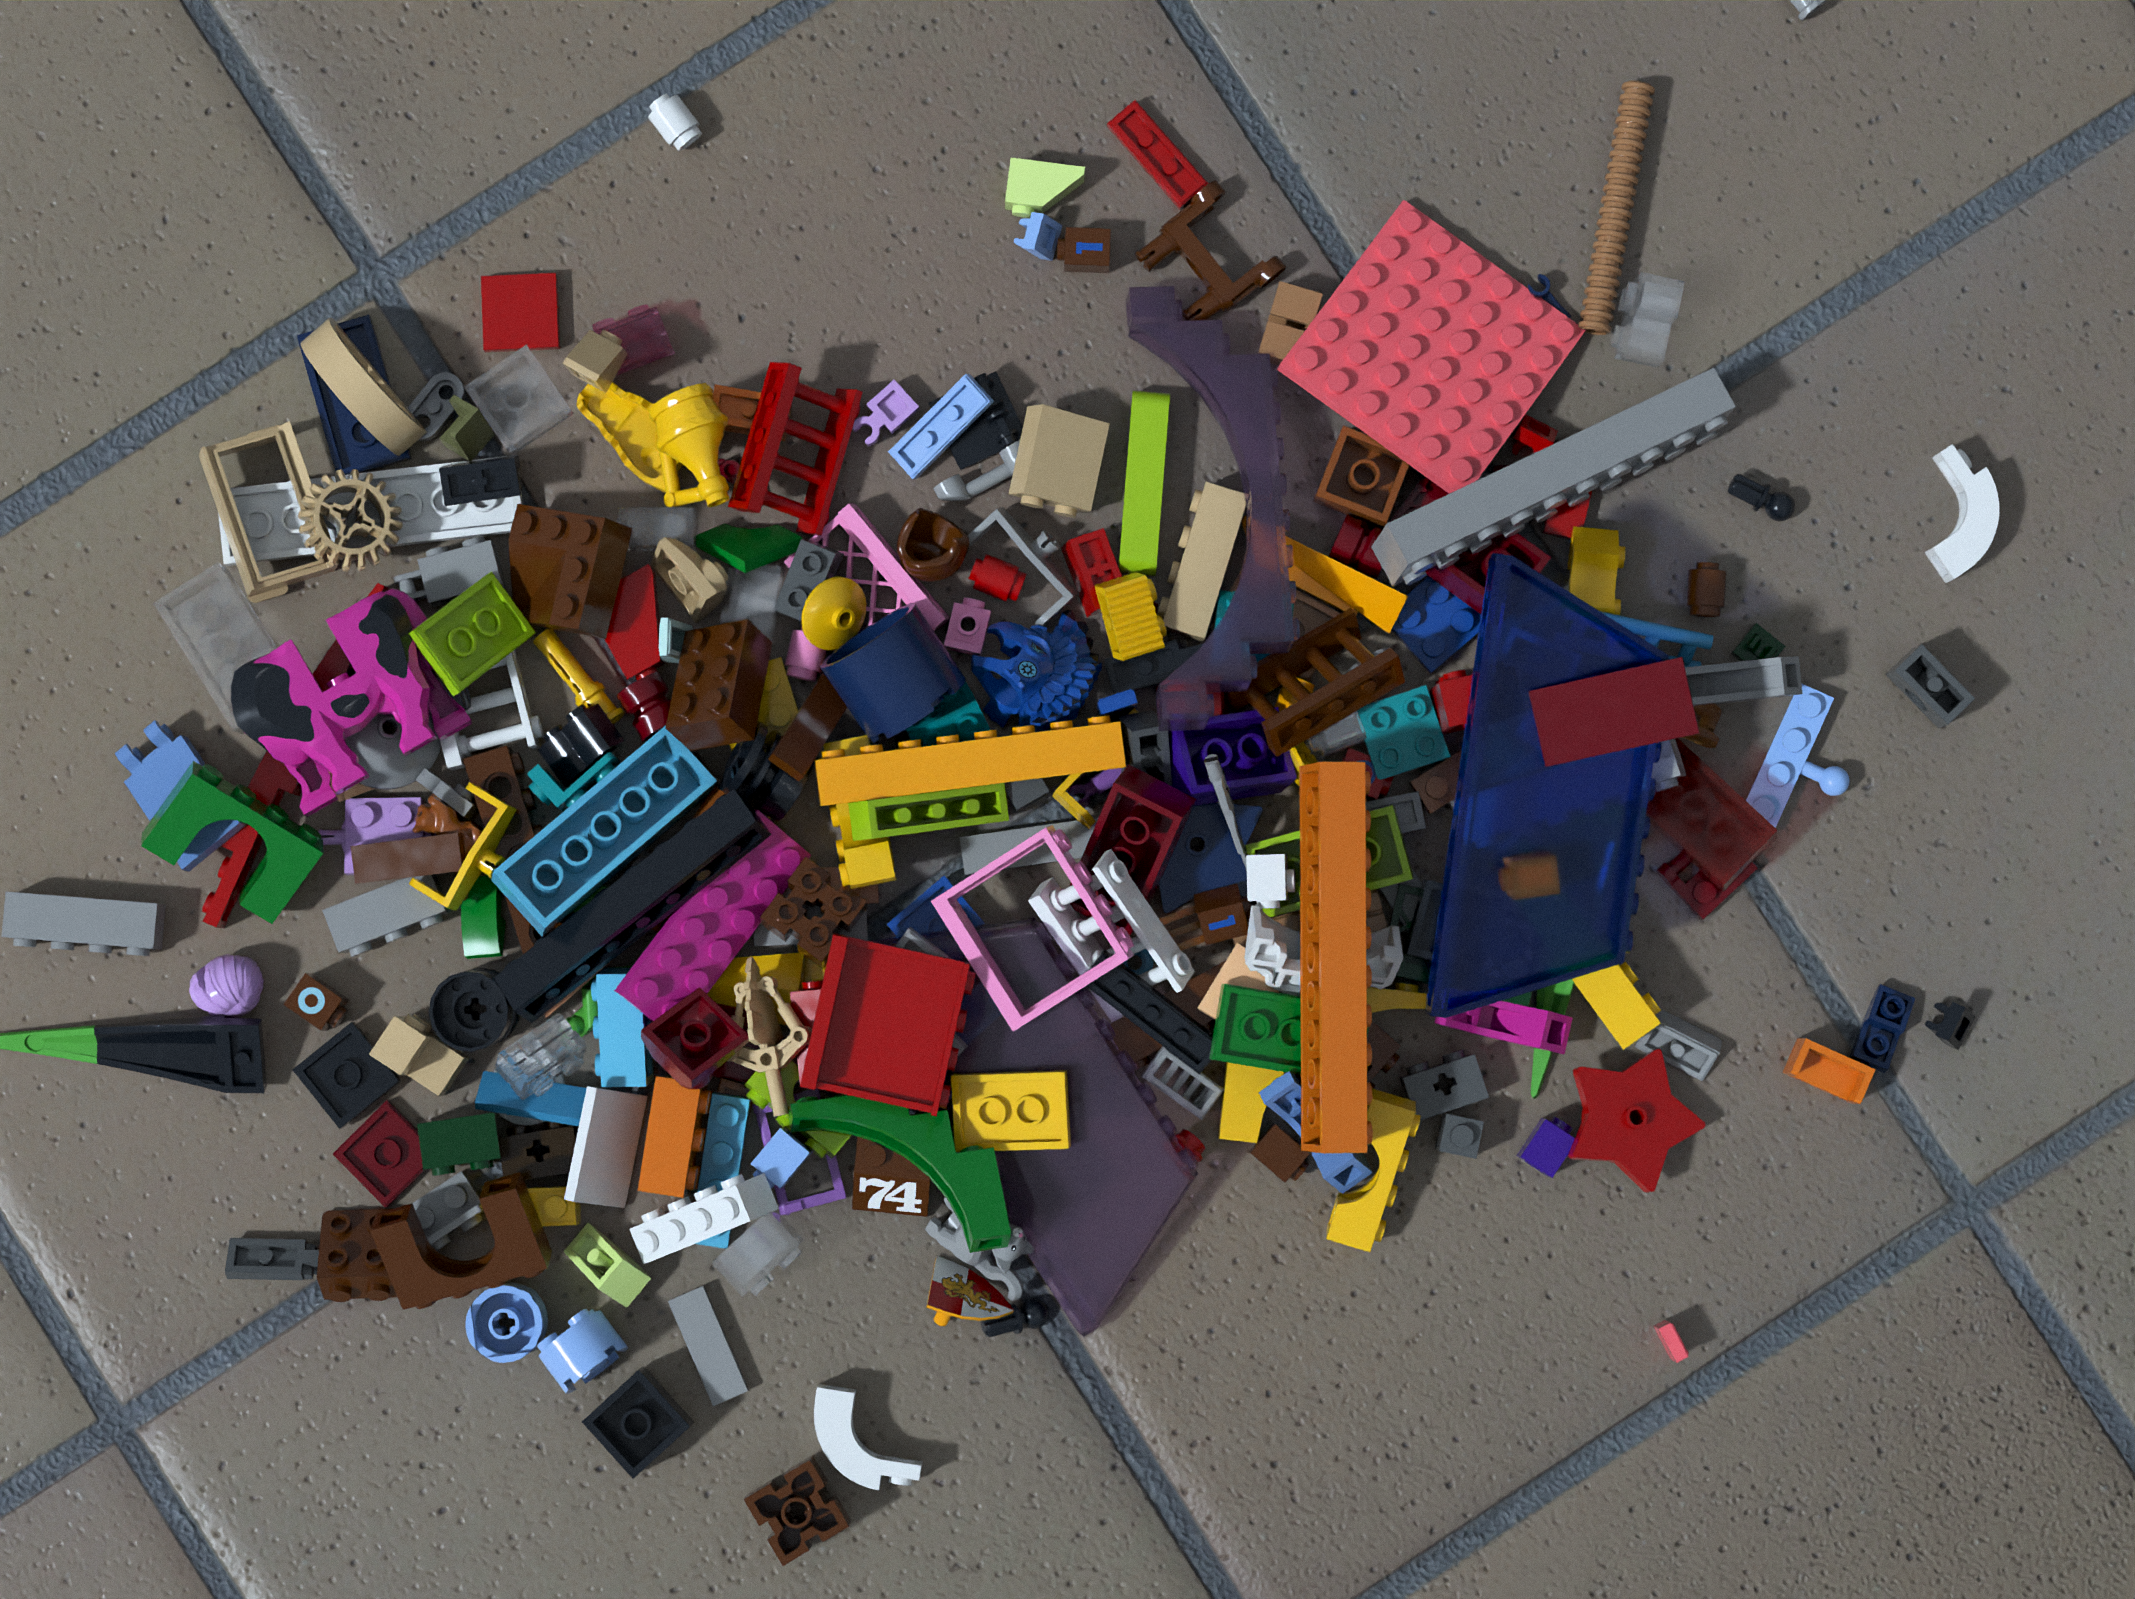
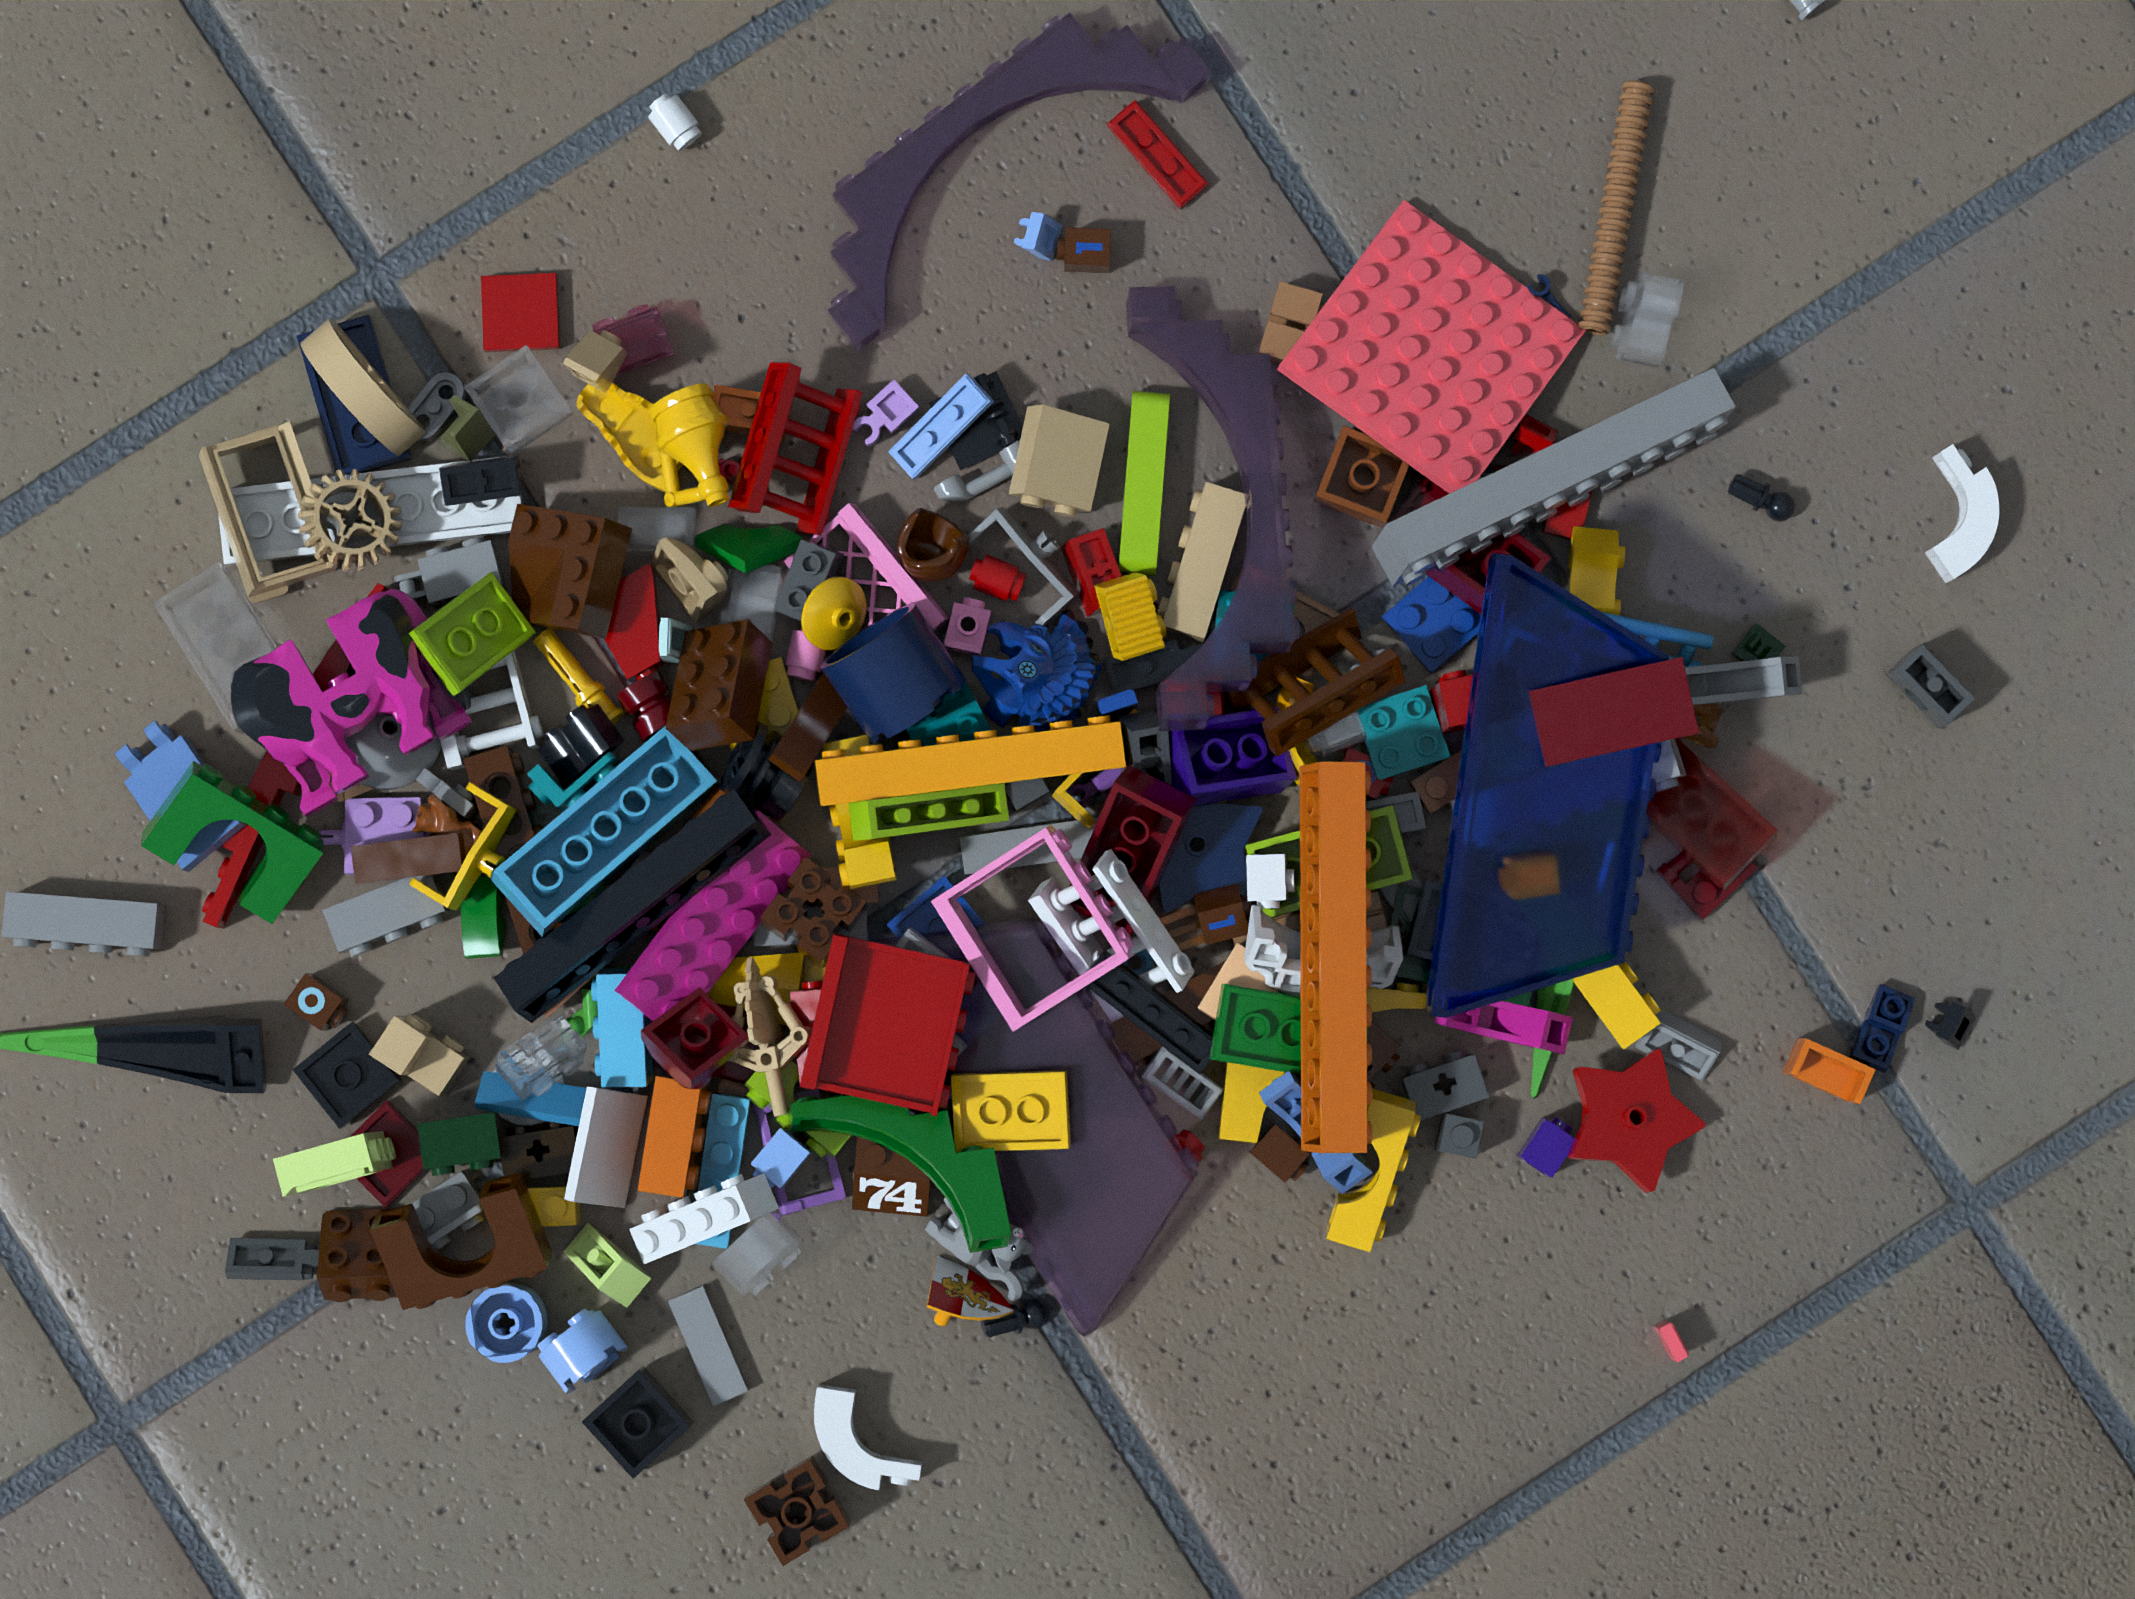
(227, 986): lavender hair -> none
(334, 1163): none -> yellowish green window
(457, 1022): black wheel -> none
(1039, 185): yellowish green slope -> none
(1051, 65): none -> clear purple arch
(1178, 238): reddish brown connector -> none
(1217, 778): light grey sword -> none
(1343, 586): light orange wedge -> none
(1354, 546): dark red wheel -> none
(1706, 590): reddish brown brick -> none
(1789, 756): light blue plate -> none

